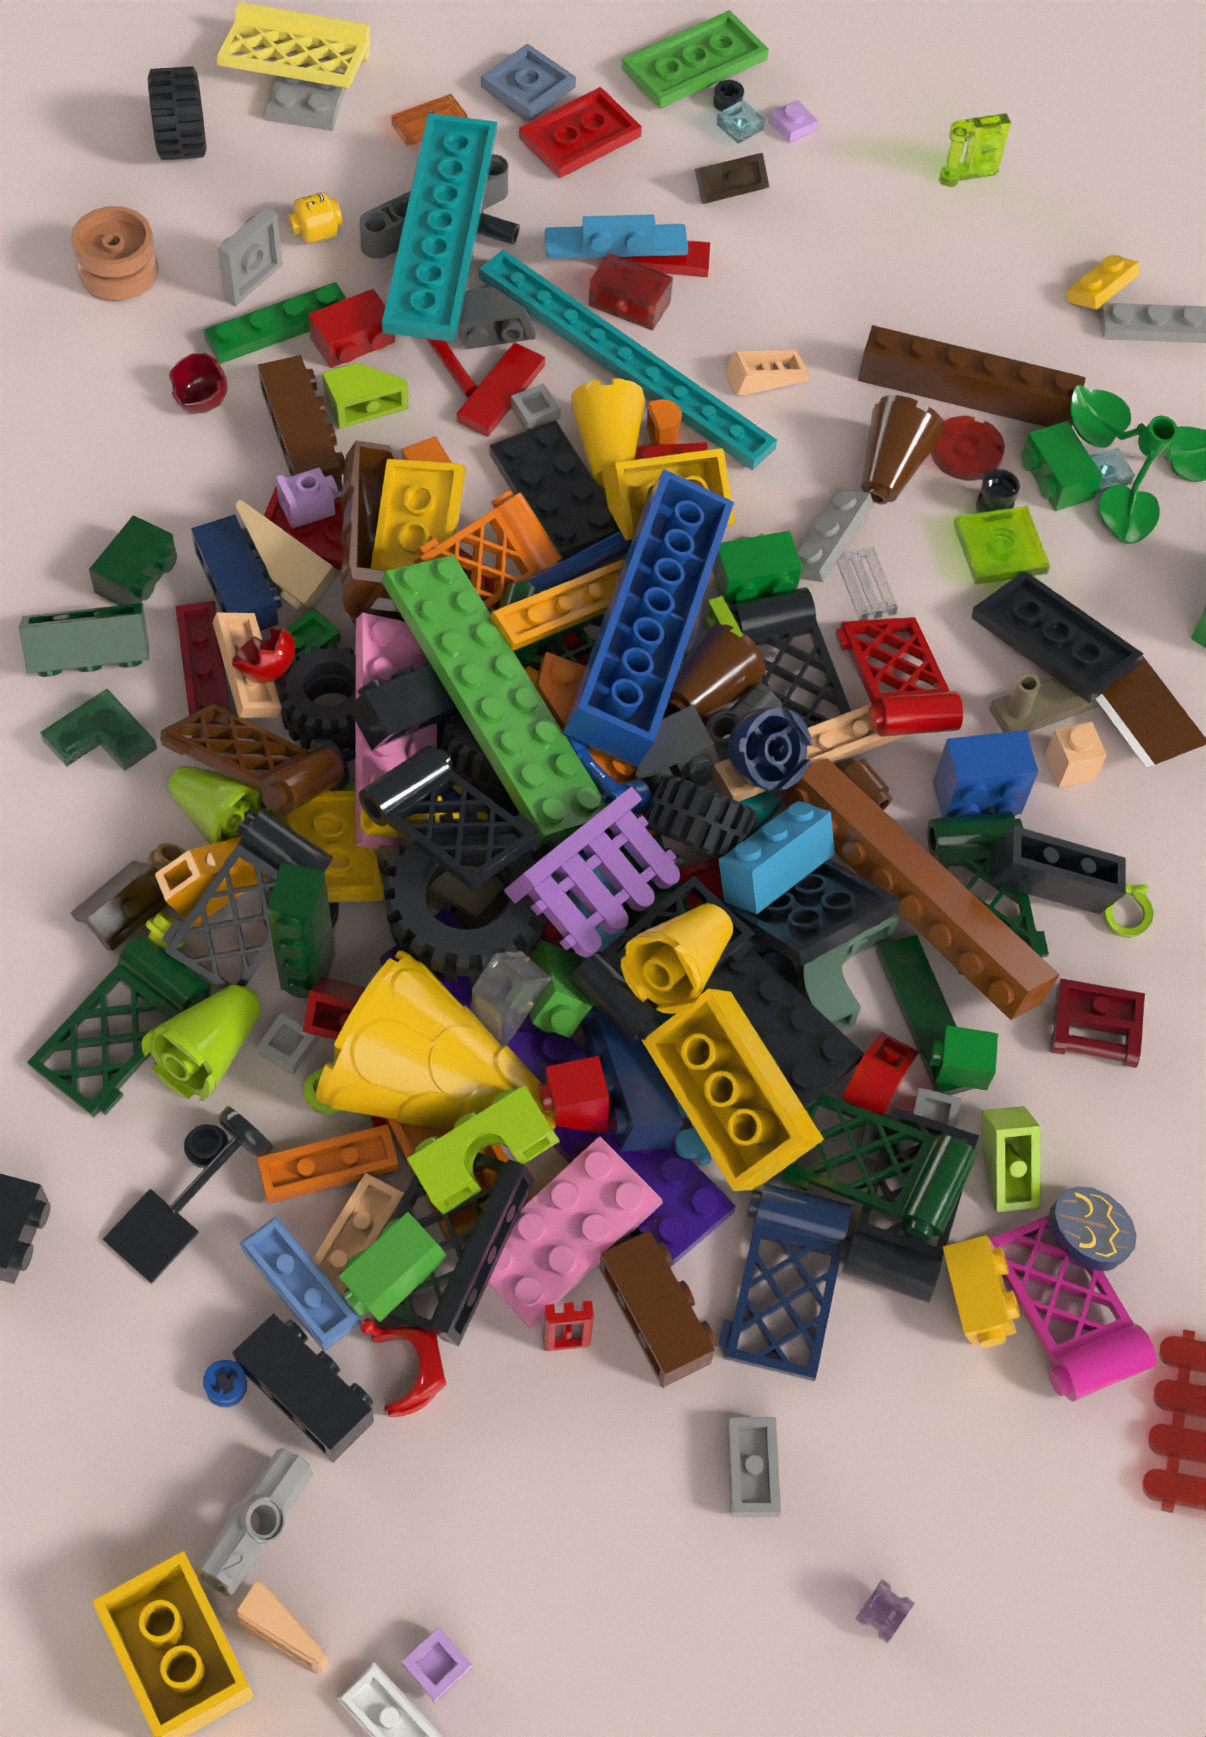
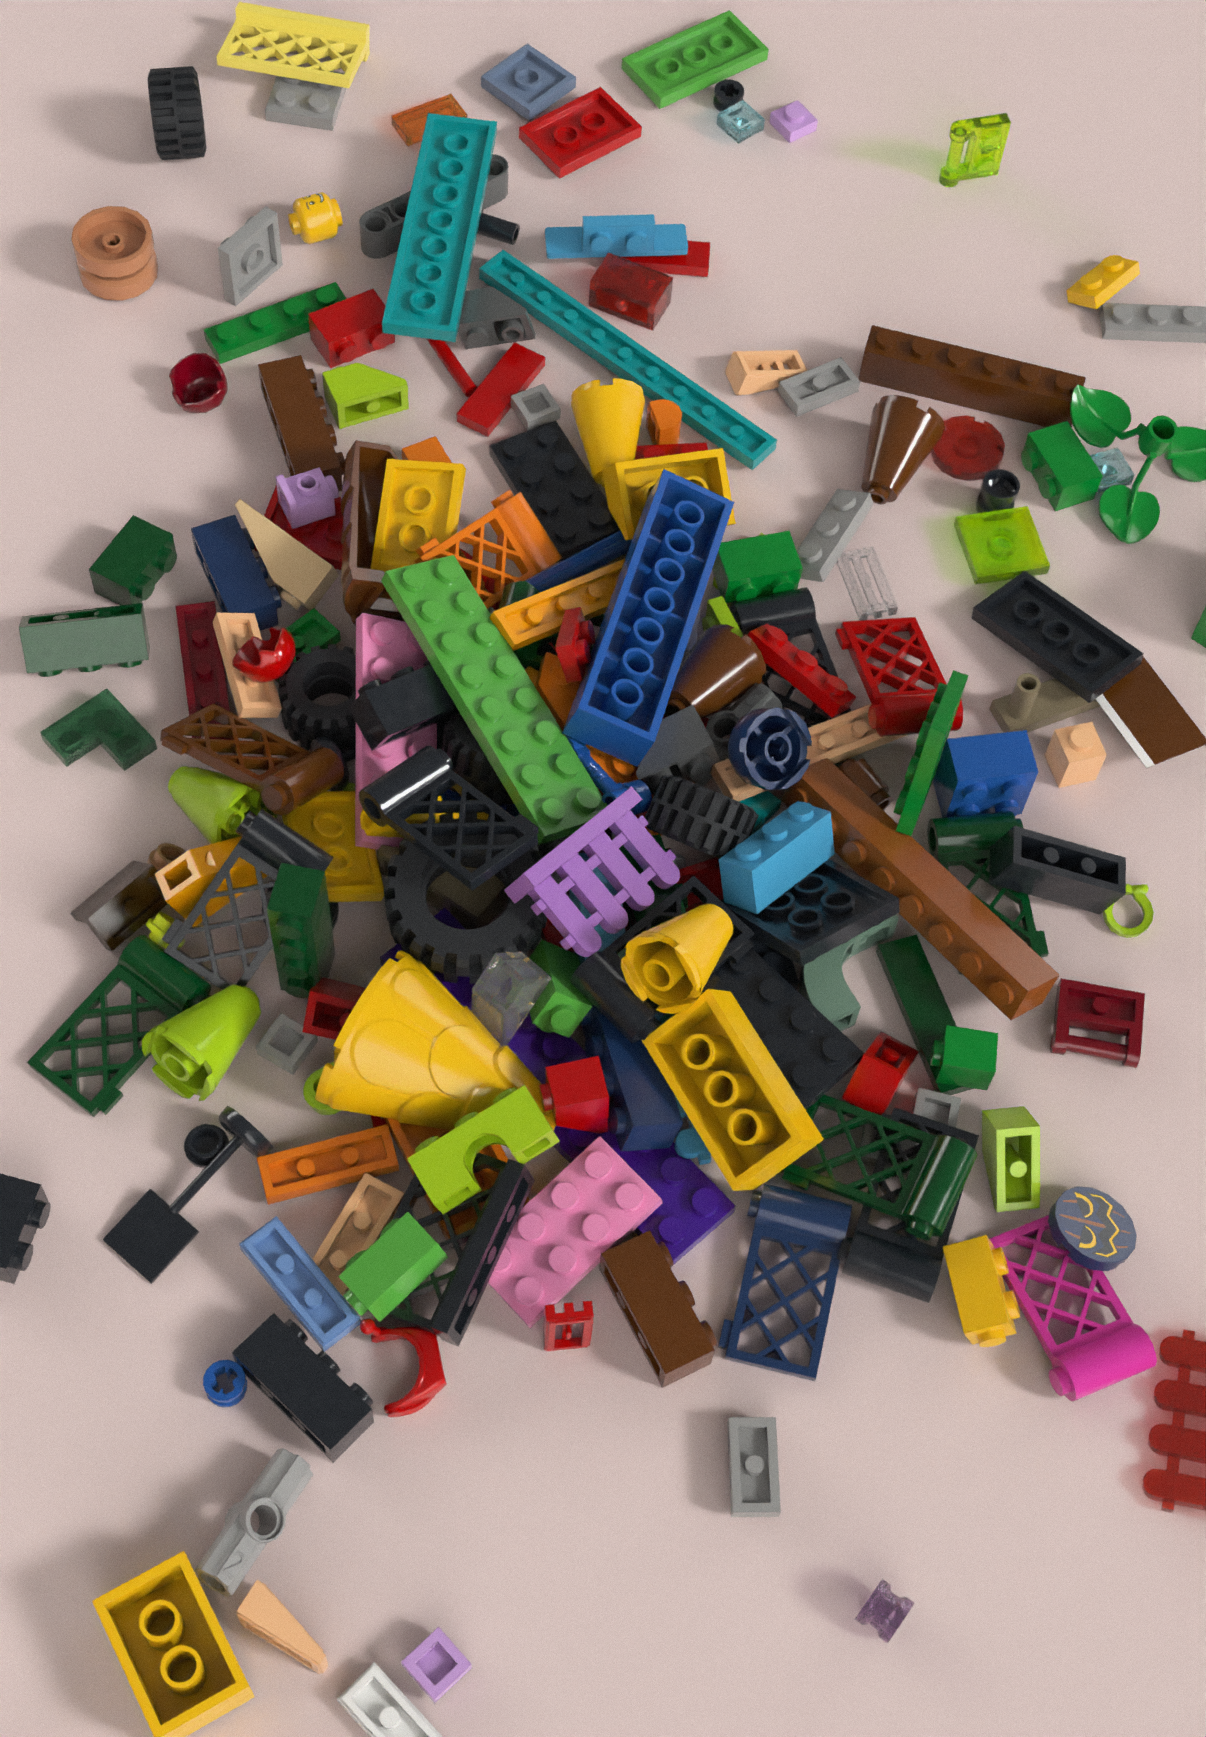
(574, 644): none -> red plate
(732, 178): dark brown plate -> none
(802, 670): none -> red plate
(818, 386): none -> light grey plate
(928, 752): none -> green plate

